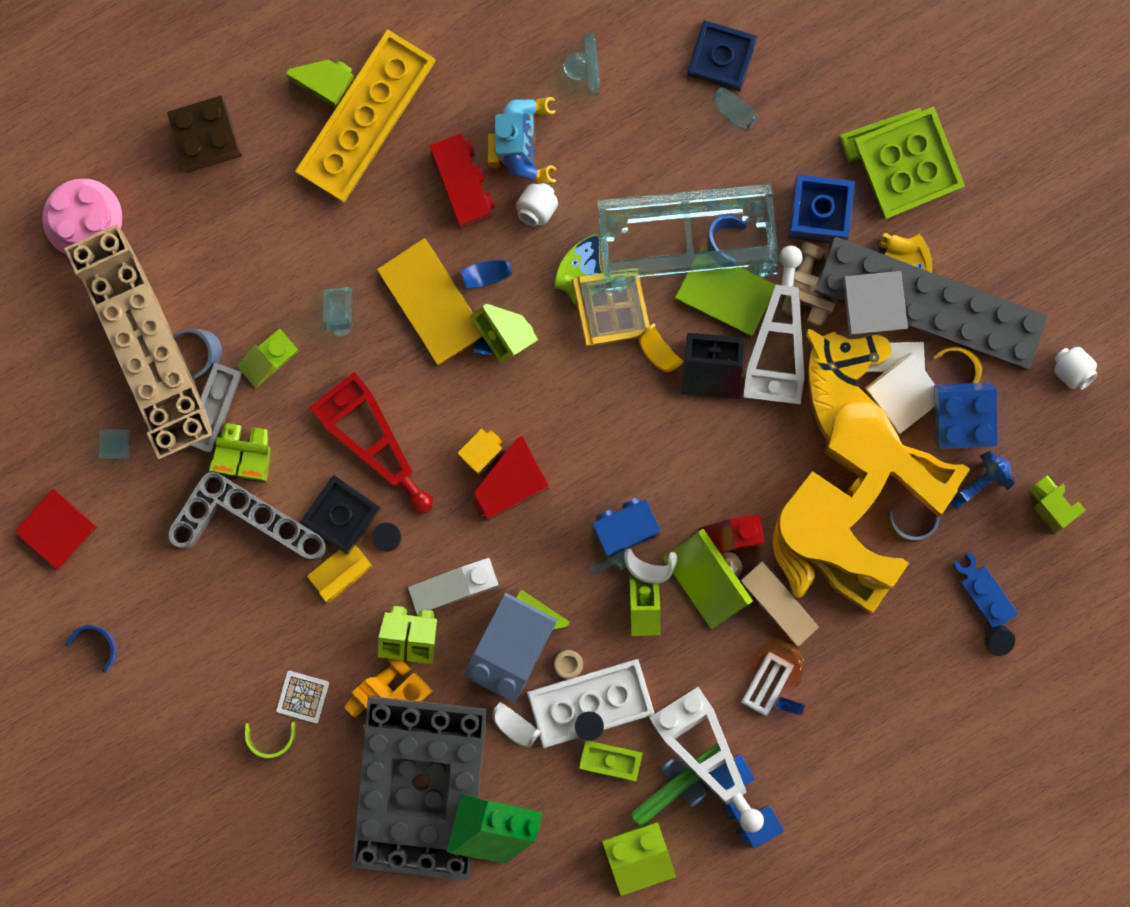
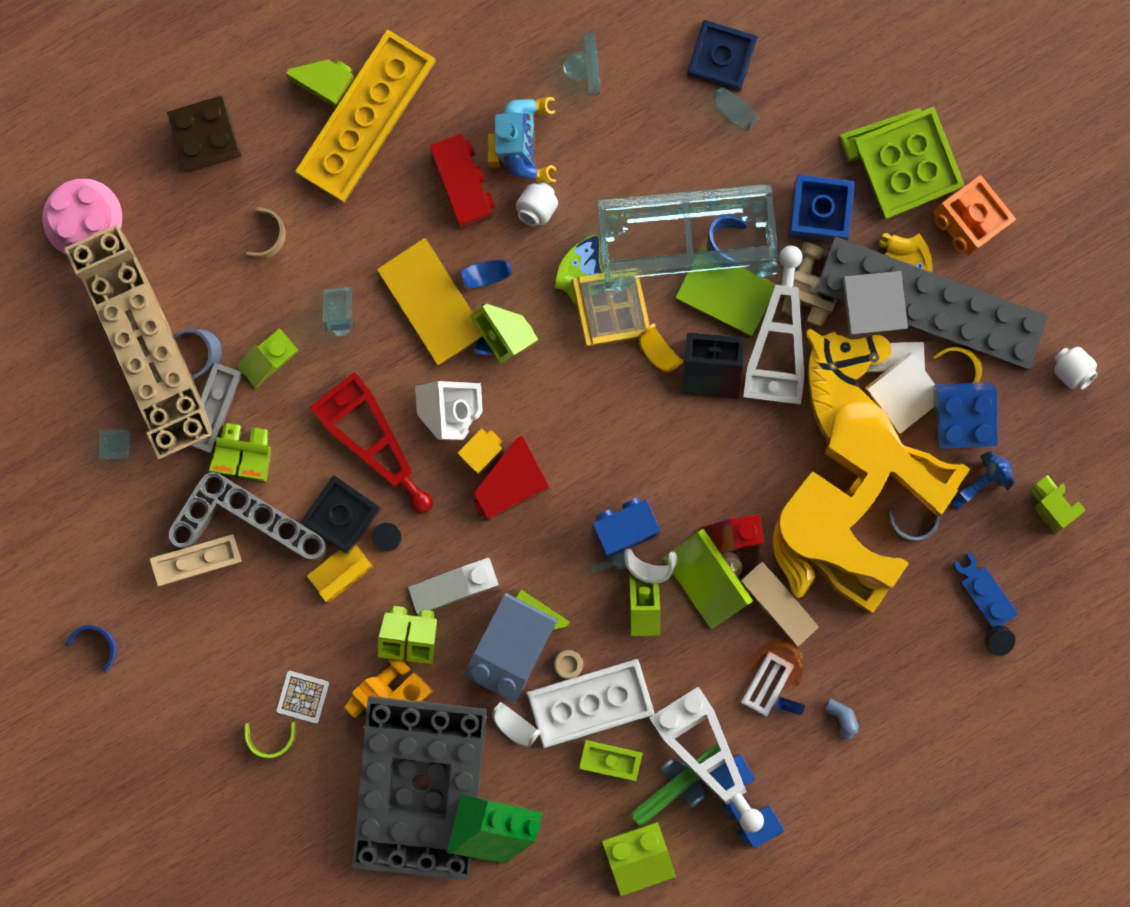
(55, 529): red tile -> none
(195, 560): none -> tan hinge
(281, 239): none -> tan helmet
(449, 407): none -> white slope
(589, 725): black tile -> none
(846, 717): none -> sand blue arm
(973, 216): none -> orange plate

